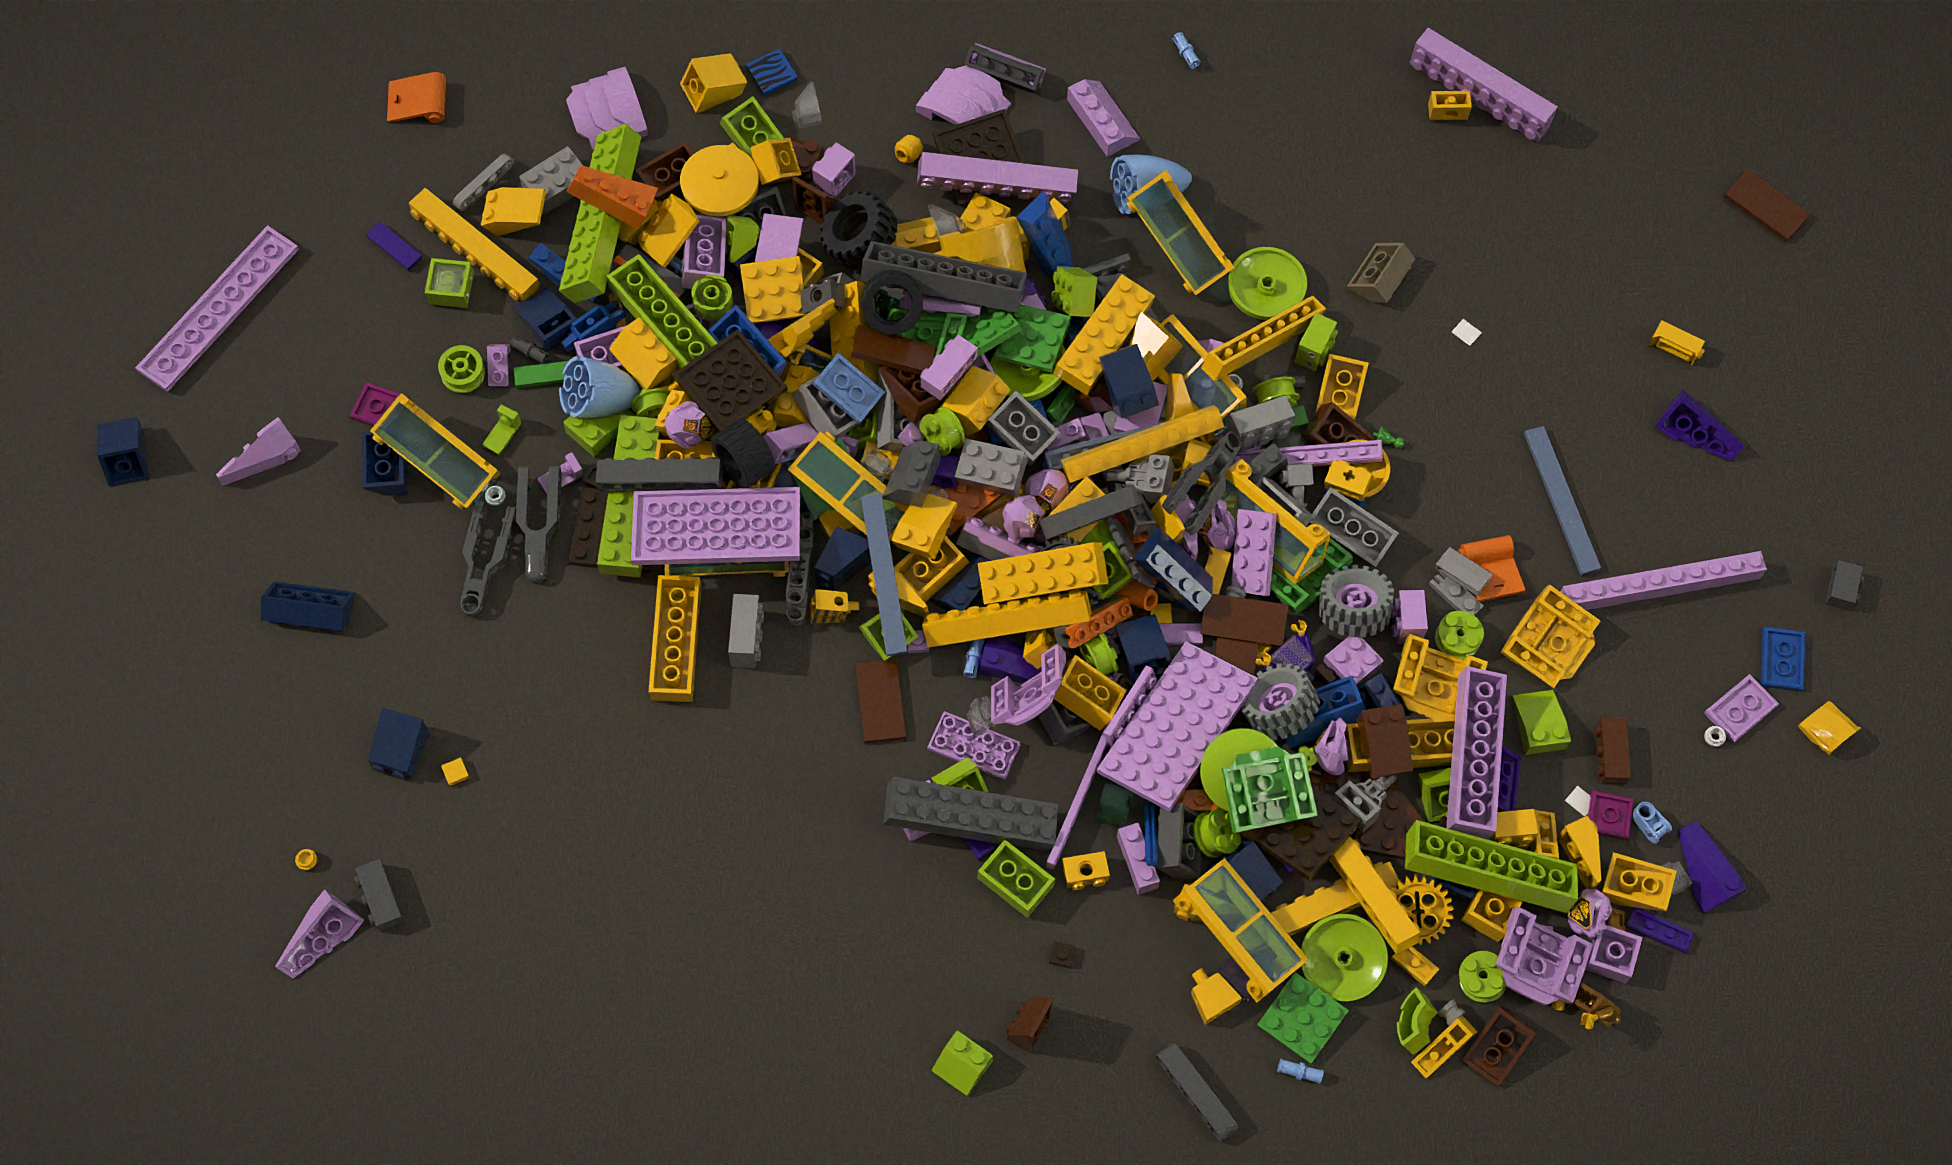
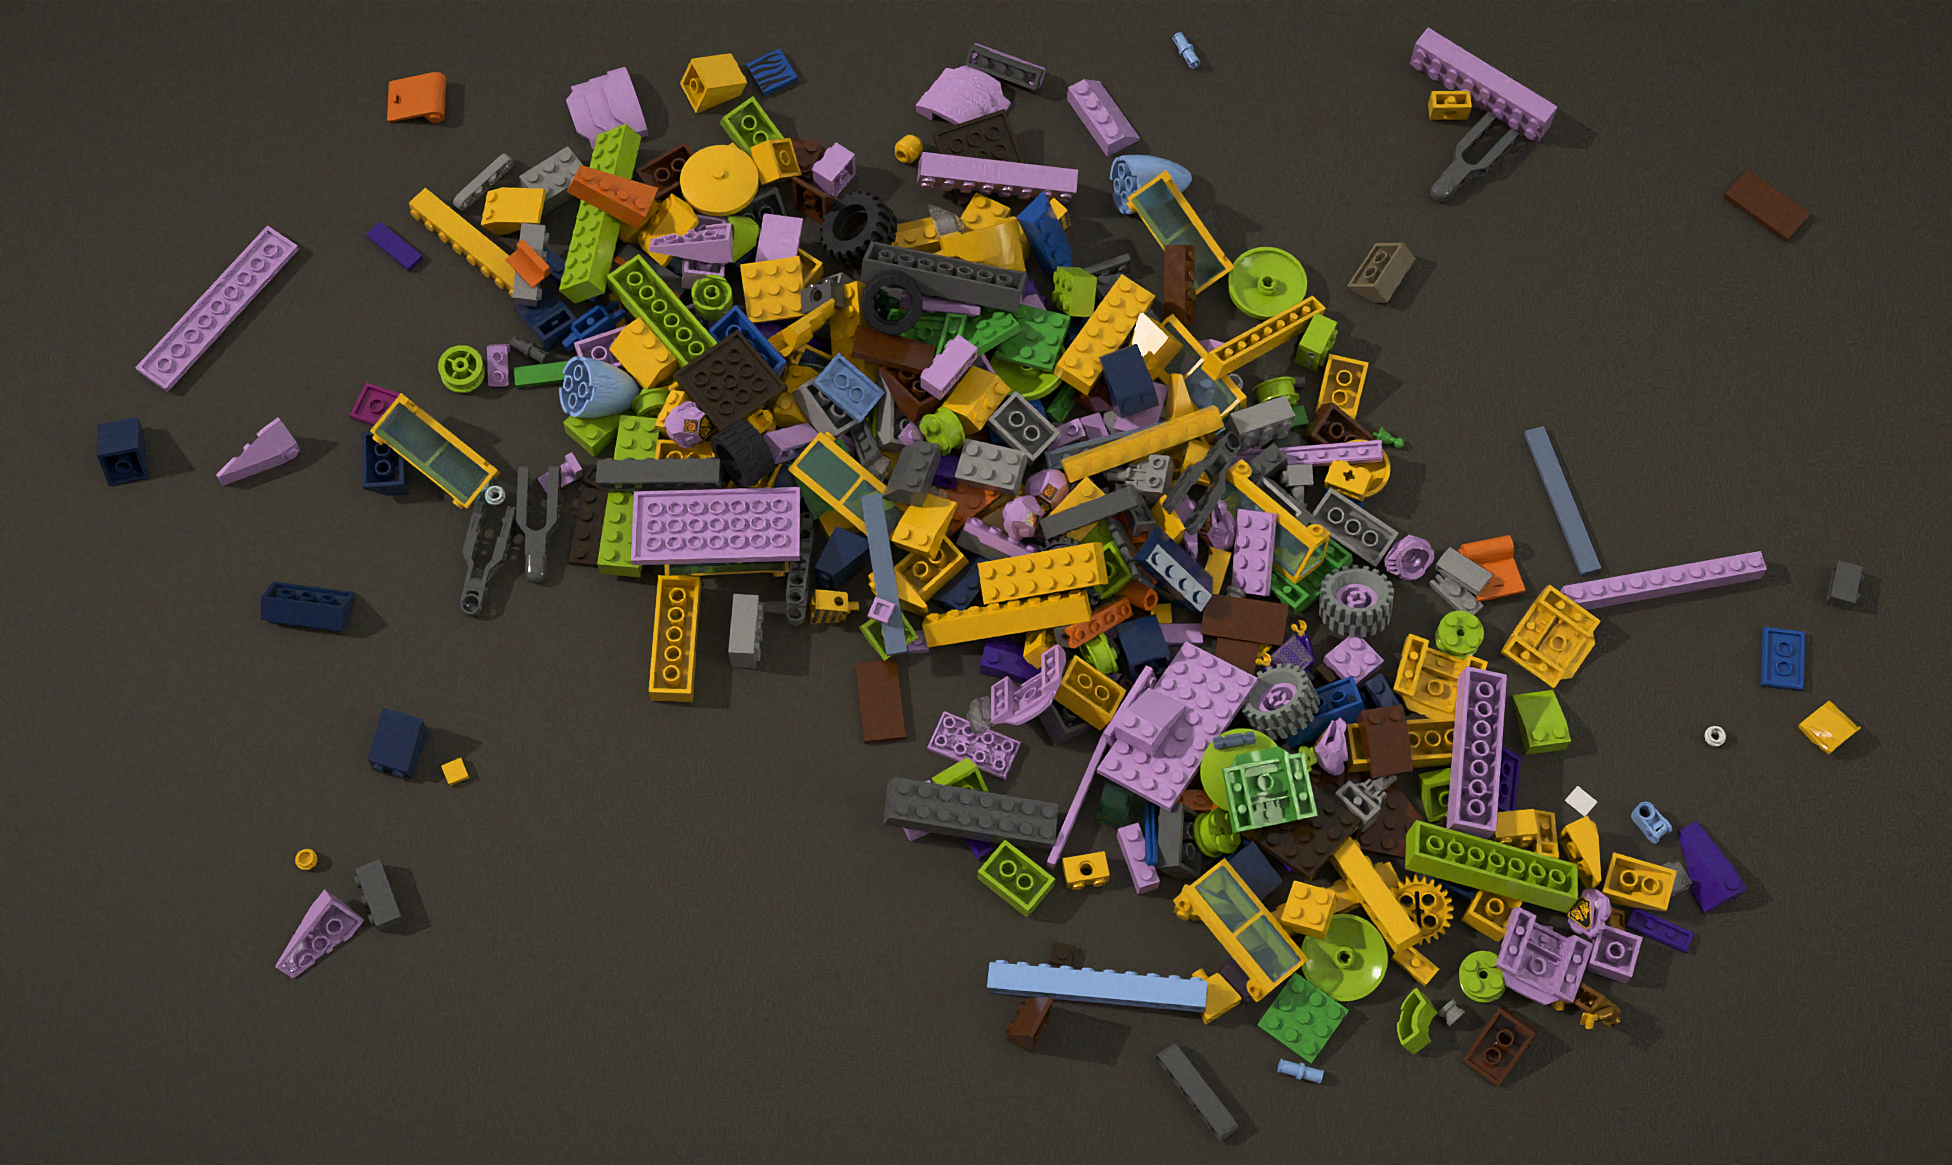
(449, 283): piece -> none
(503, 431): lime bracket -> none
(528, 264): none -> orange panel
(536, 238): none -> light grey brick
(708, 246): none -> lavender wedge
(807, 108): clear slope -> none
(865, 444): none -> dark grey tile
(881, 610): none -> lavender plate
(962, 1063): lime slope -> none
(973, 658): light blue pin -> none
(1097, 987): none -> light blue brick
(1148, 721): none -> lavender slope
(1180, 283): none -> reddish brown brick
(1234, 740): none -> sand blue axle
(1309, 910): none -> yellow brick
(1409, 558): none -> lavender helmet
(1409, 615): lavender brick -> none
(1444, 1046): yellow slope -> none
(1461, 171): none -> dark grey piece
(1466, 332): white sticker -> none
(1611, 814): magenta tile -> none
(1613, 750): reddish brown brick -> none
(1678, 342): yellow window -> none
(1693, 424): dark purple wedge -> none
(1741, 708): lavender tile -> none

